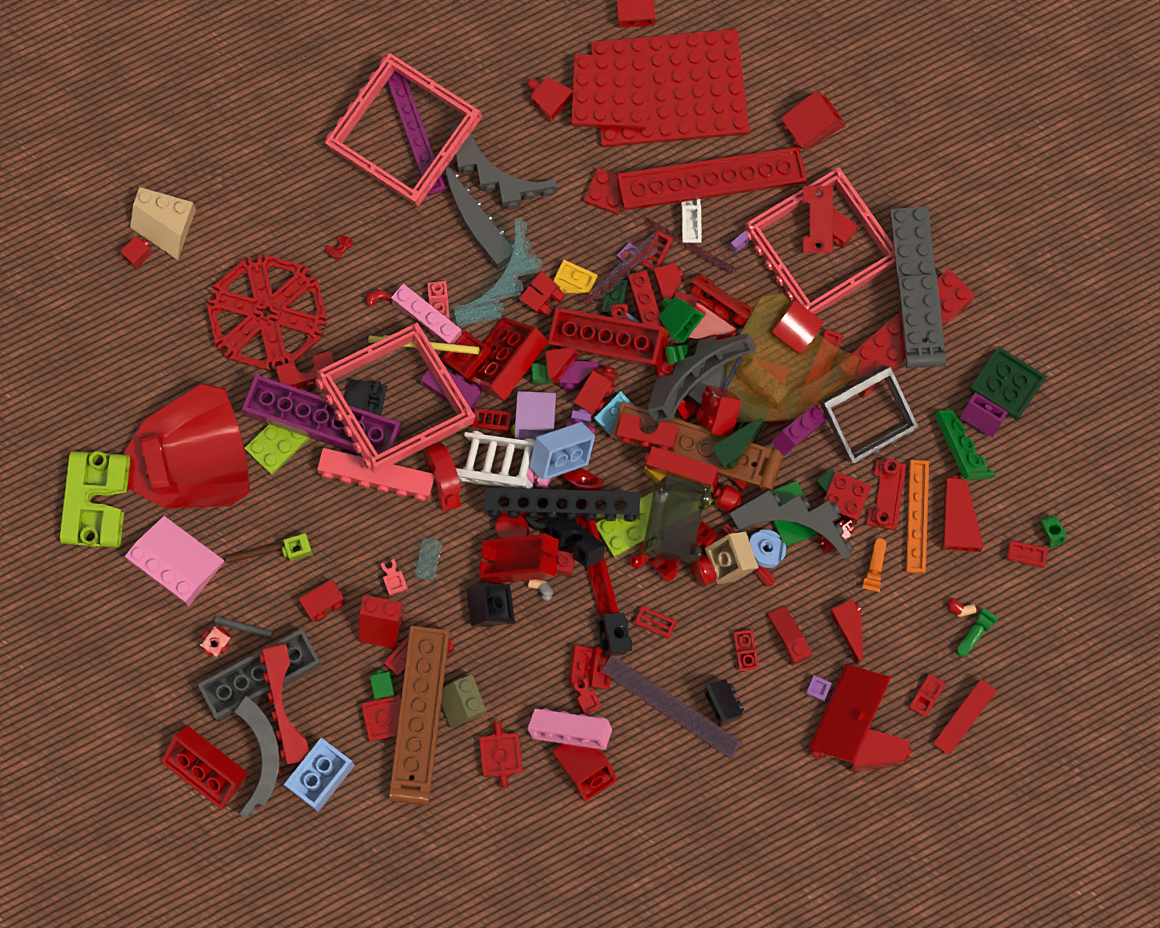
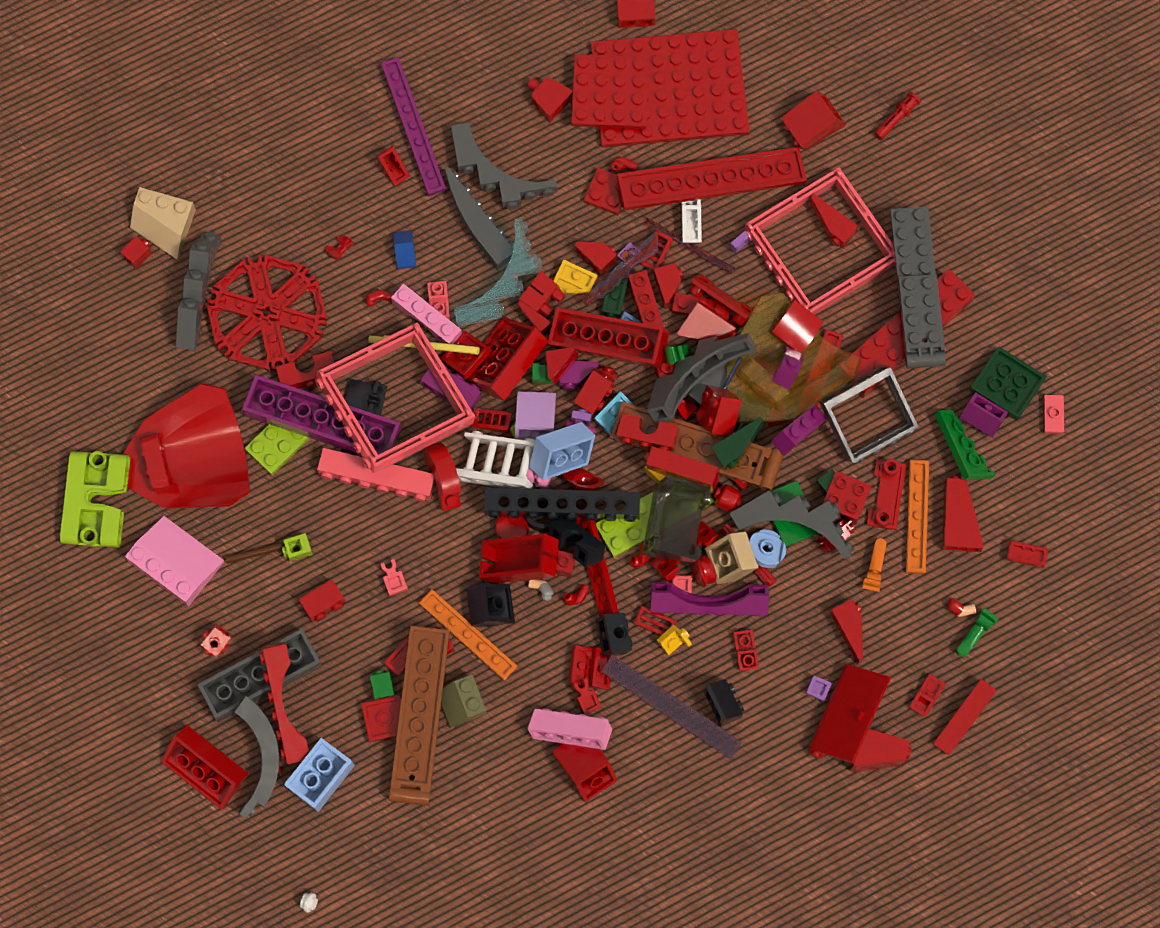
(195, 284): none -> dark grey arch
(243, 627): dark grey piece -> none
(308, 902): none -> white plate
(365, 98): coral window -> none
(380, 622): red slope -> none
(392, 166): none -> red slope
(404, 250): none -> blue slope
(428, 559): clear light blue slope -> none
(468, 635): none -> orange tile
(500, 755): red plate -> none
(536, 319): none -> red slope
(576, 598): none -> red arm
(596, 255): none -> red slope
(619, 308): red plate -> none
(623, 163): none -> red arm
(673, 639): none -> yellow bracket
(680, 318): green torso -> none
(683, 583): none -> coral tile
(747, 601): none -> magenta arch
(788, 367): none -> magenta slope
(790, 636): red slope -> none
(820, 219): red brick -> none
(902, 110): none -> red pin
(1053, 414): none -> coral plate
(1053, 531): green leg -> none

